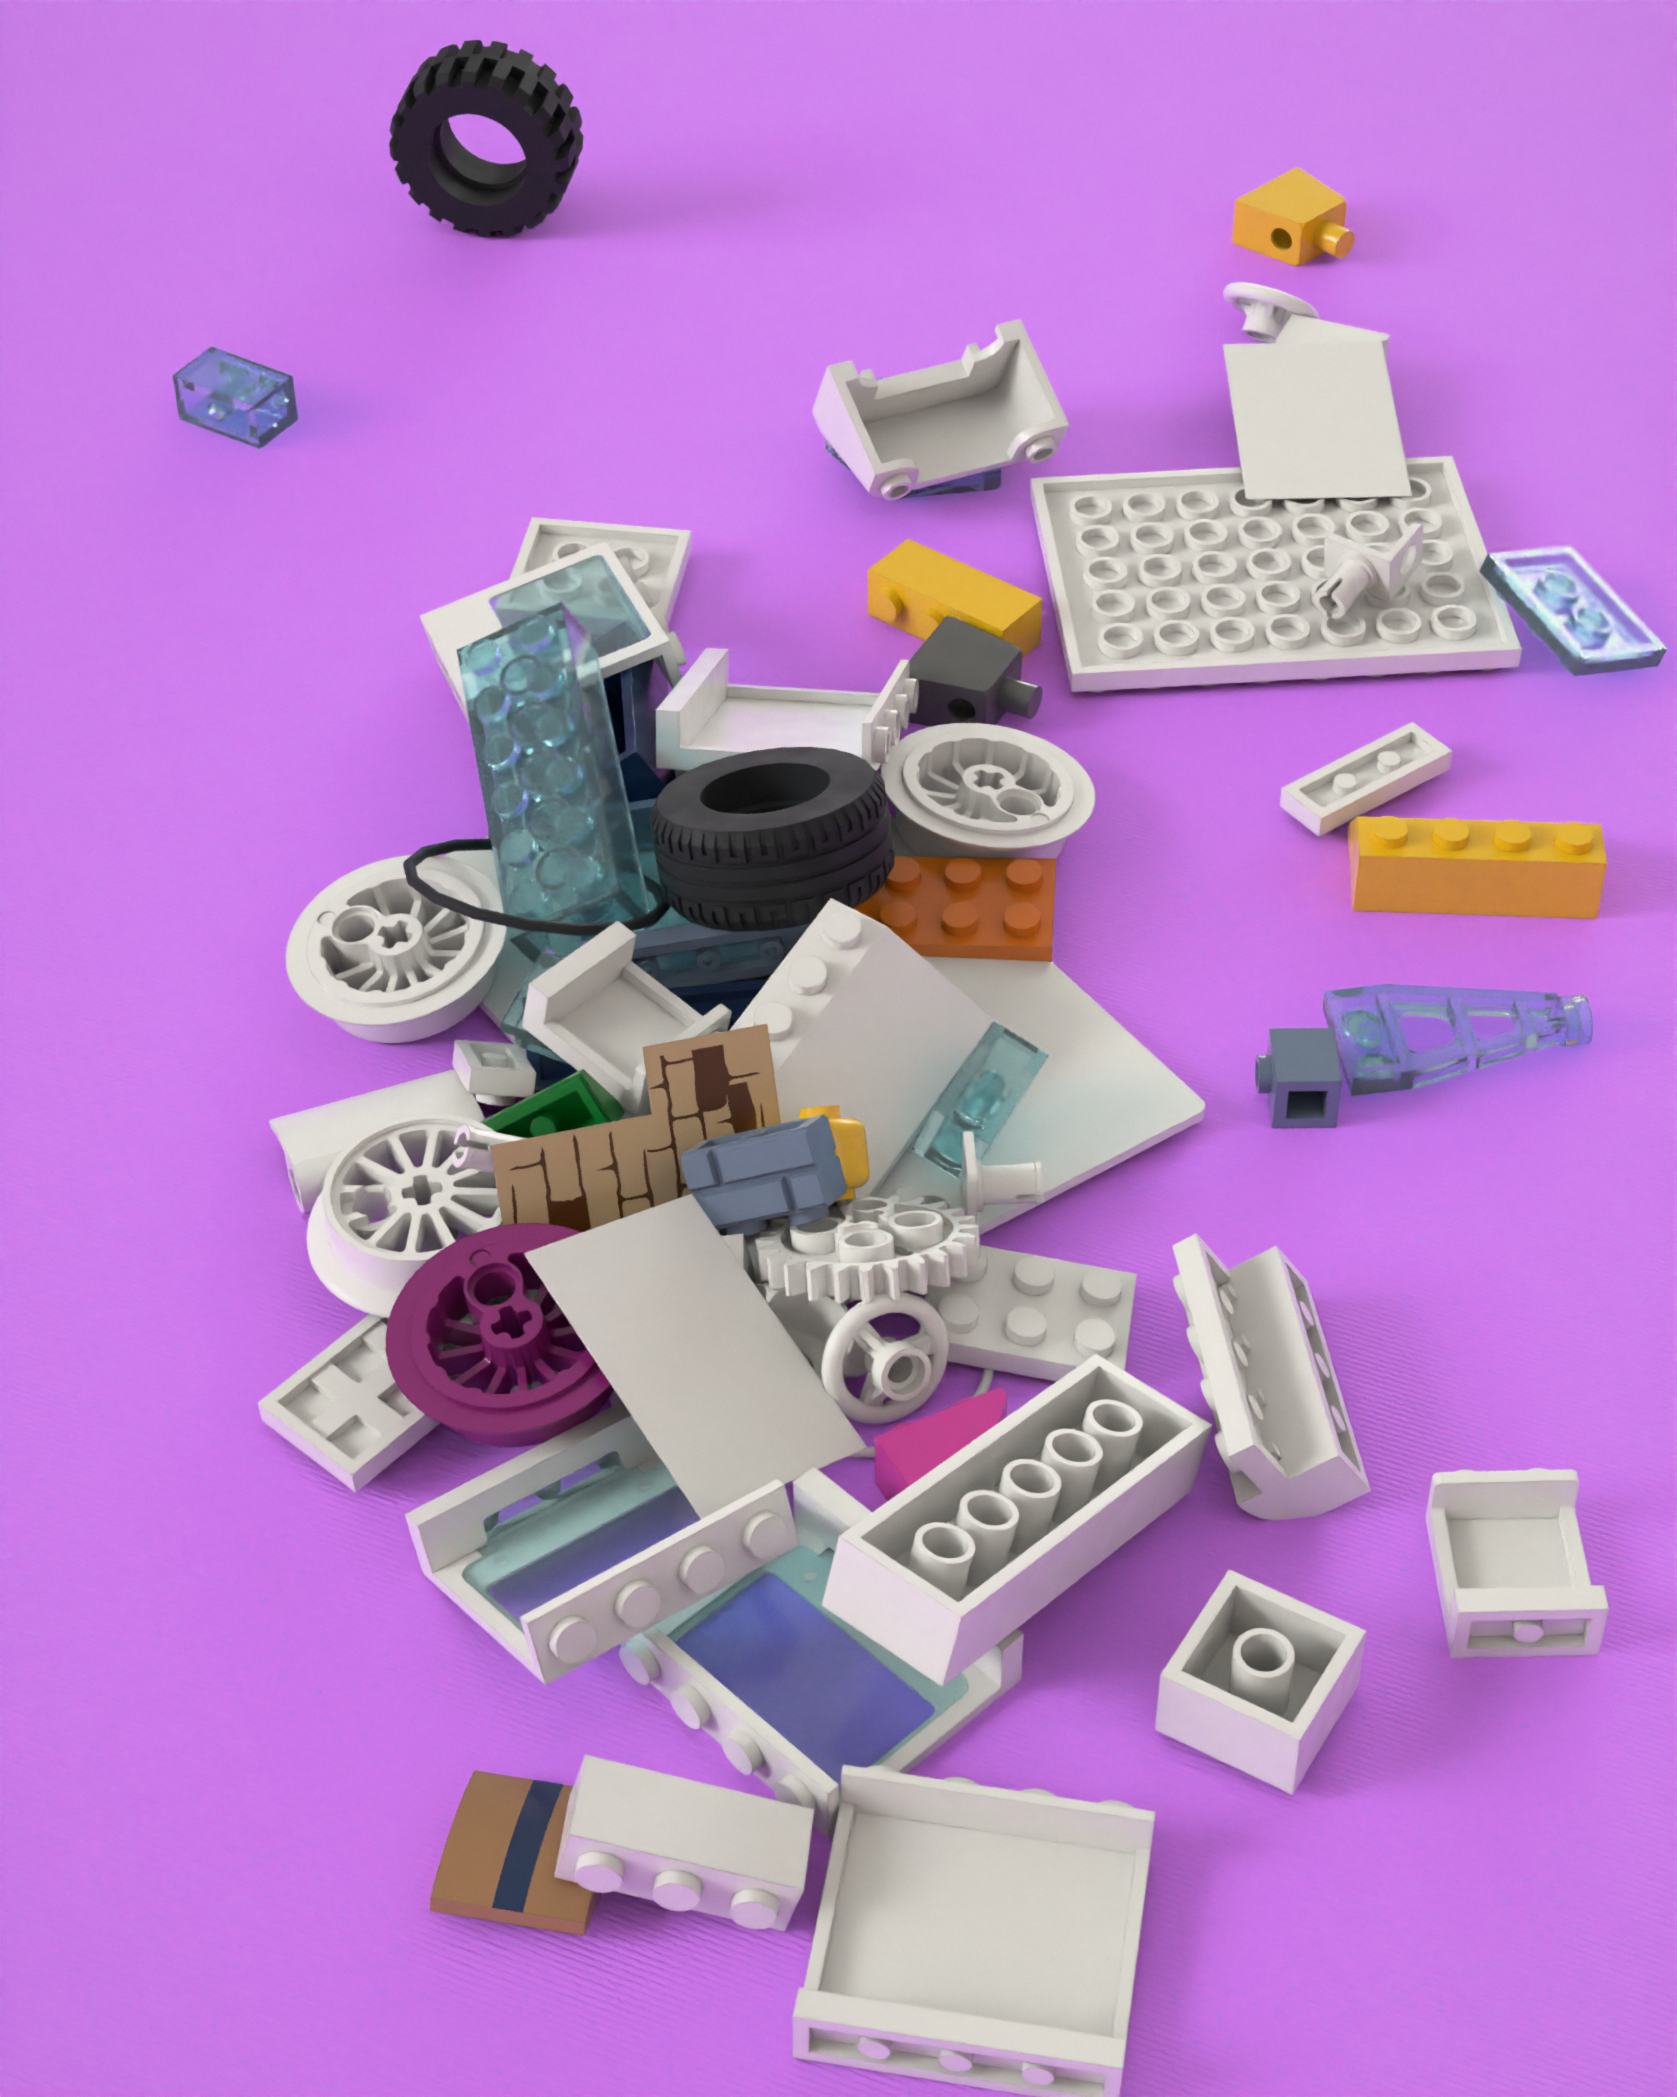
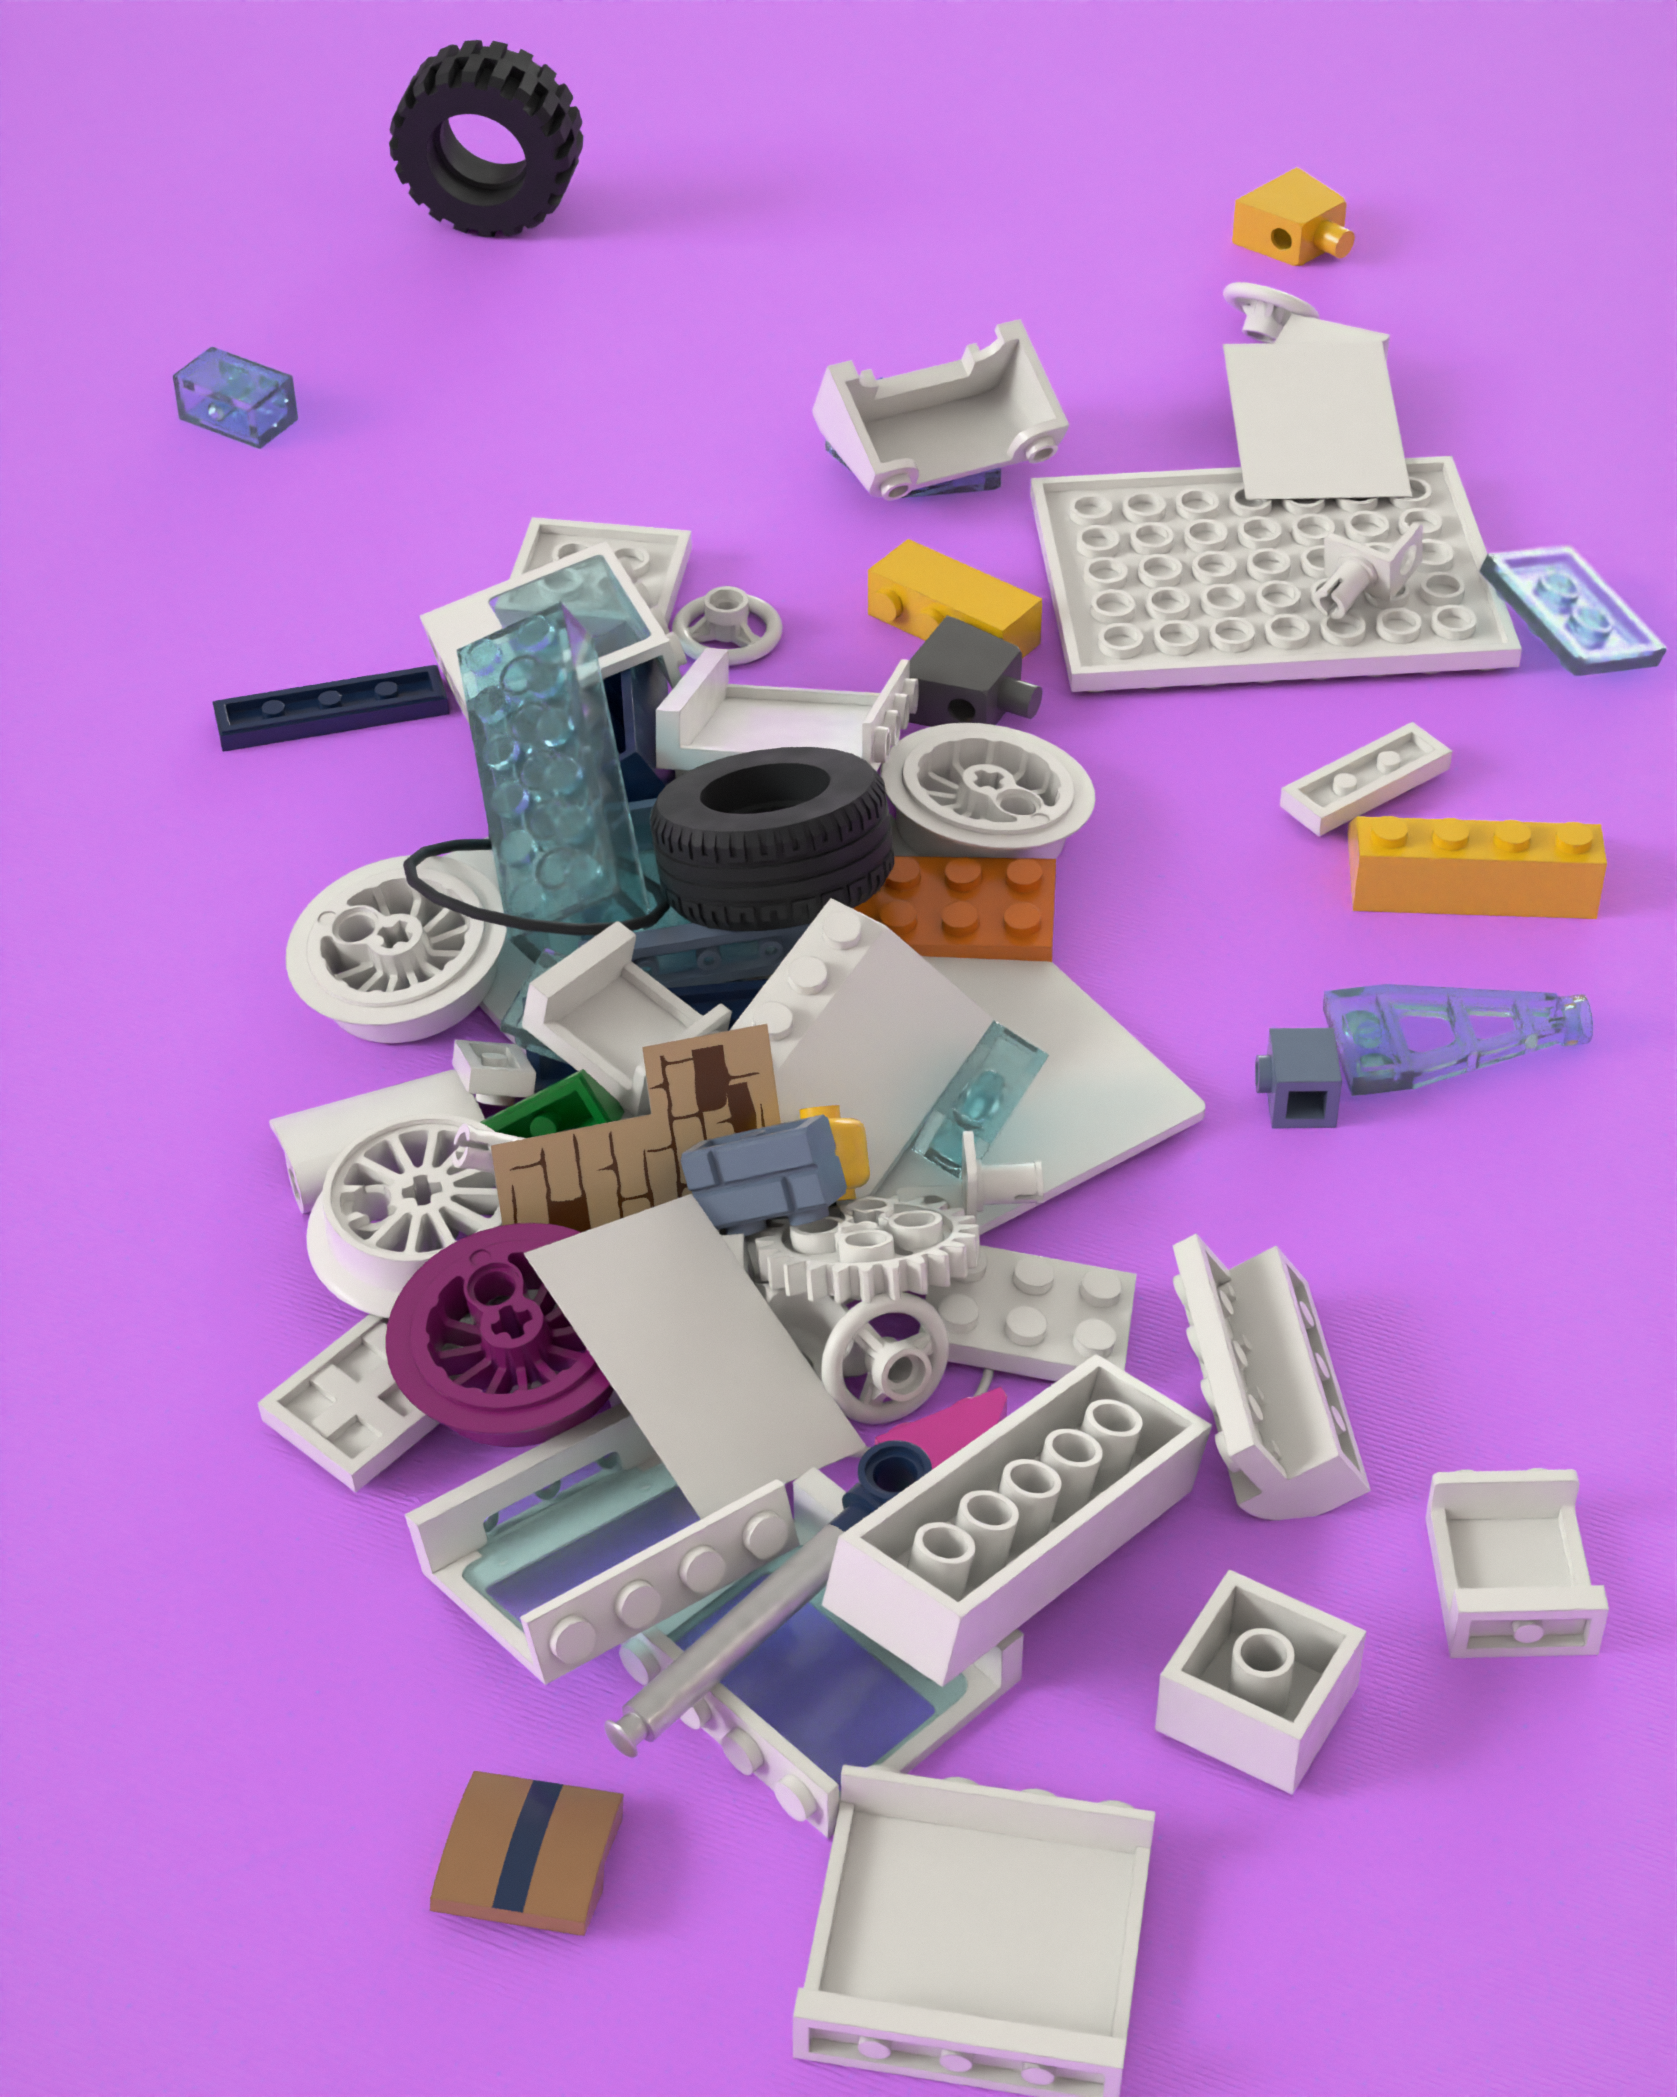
(330, 707): none -> dark blue tile
(685, 1844): white brick -> none
(726, 621): none -> white piece
(881, 1476): none -> flat silver piece

